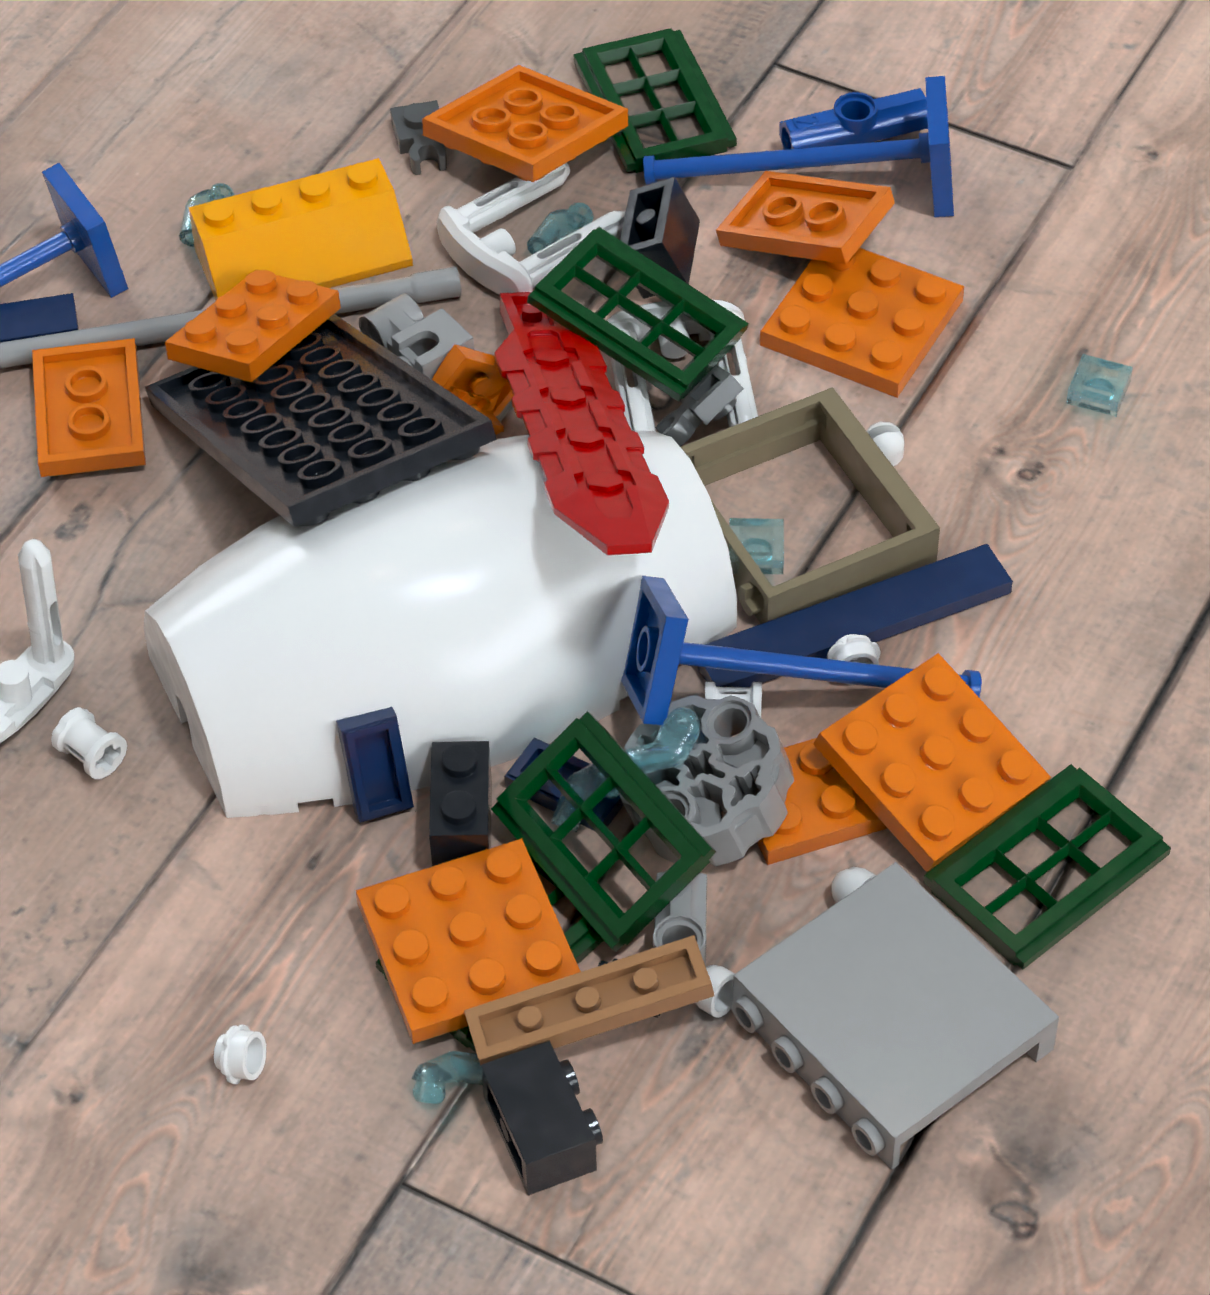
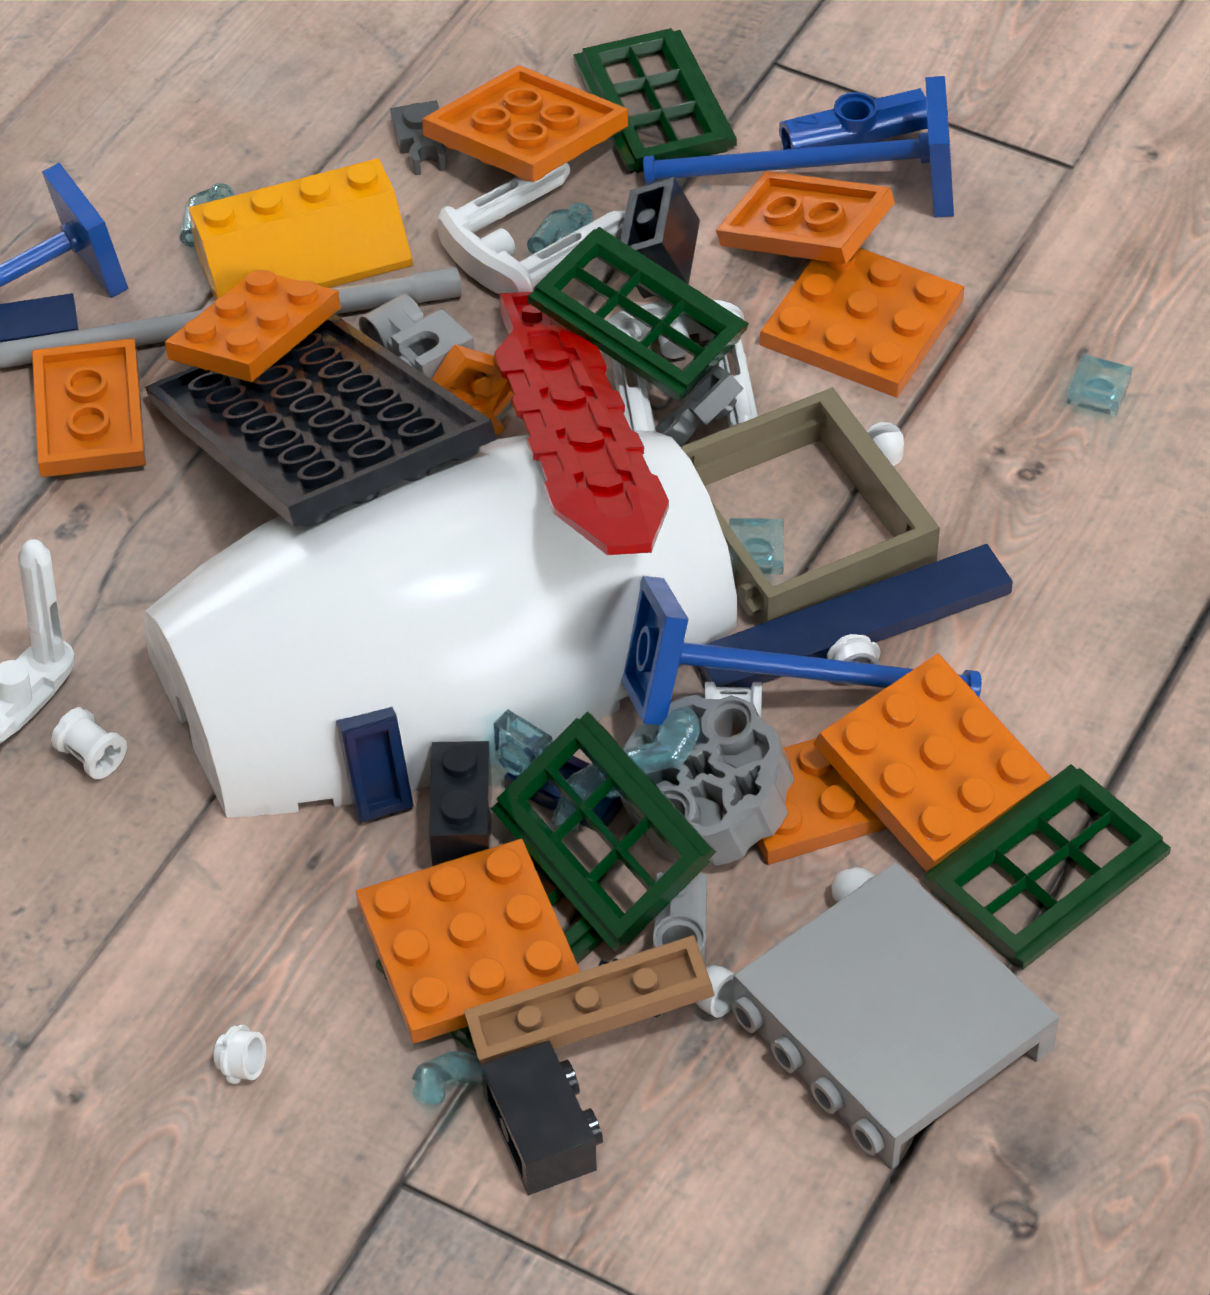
(518, 742): none -> clear light blue plate

